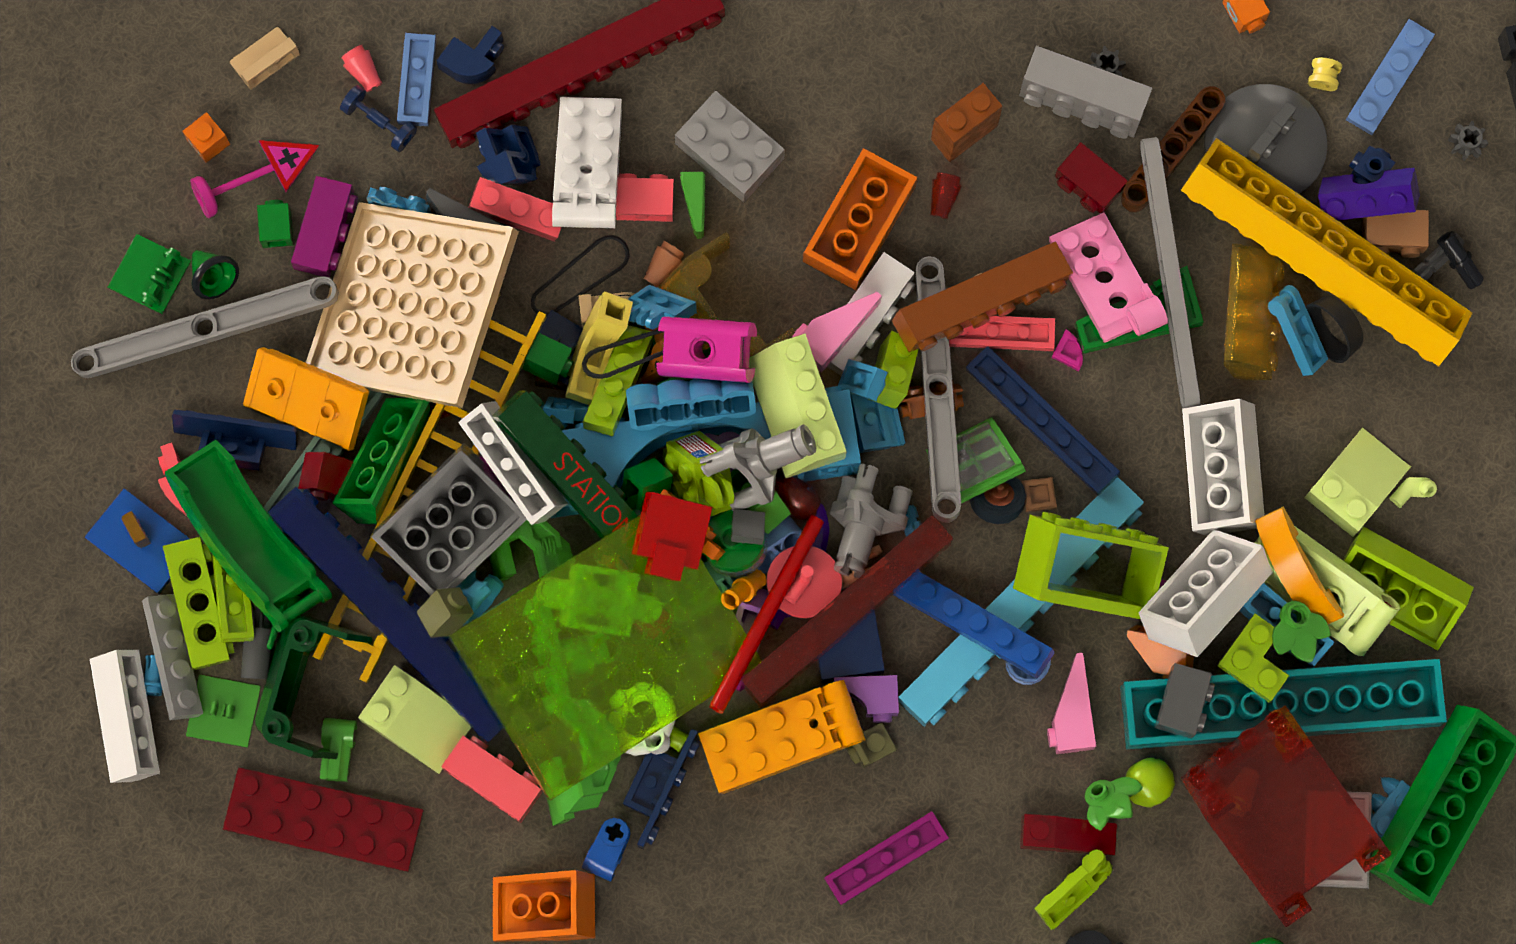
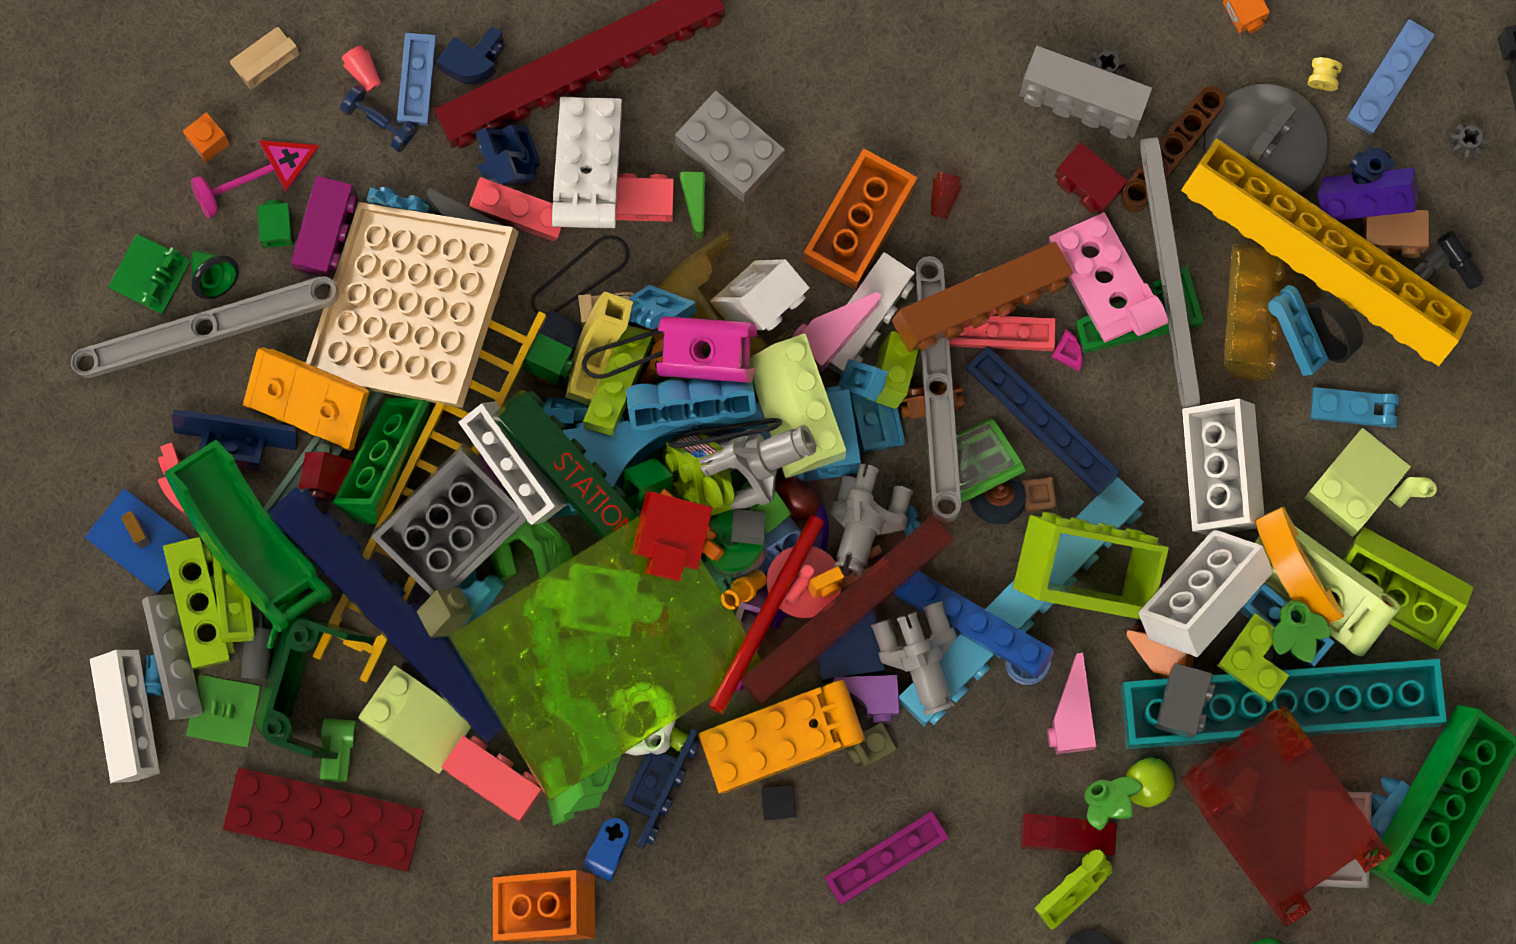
(663, 262): nougat cone -> none
(724, 437): none -> black piece
(761, 294): none -> white brick
(778, 802): none -> black tile
(826, 583): none -> light orange plate
(920, 655): none -> light grey wheel
(966, 122): dark orange brick -> none
(1353, 407): none -> dark azure plate

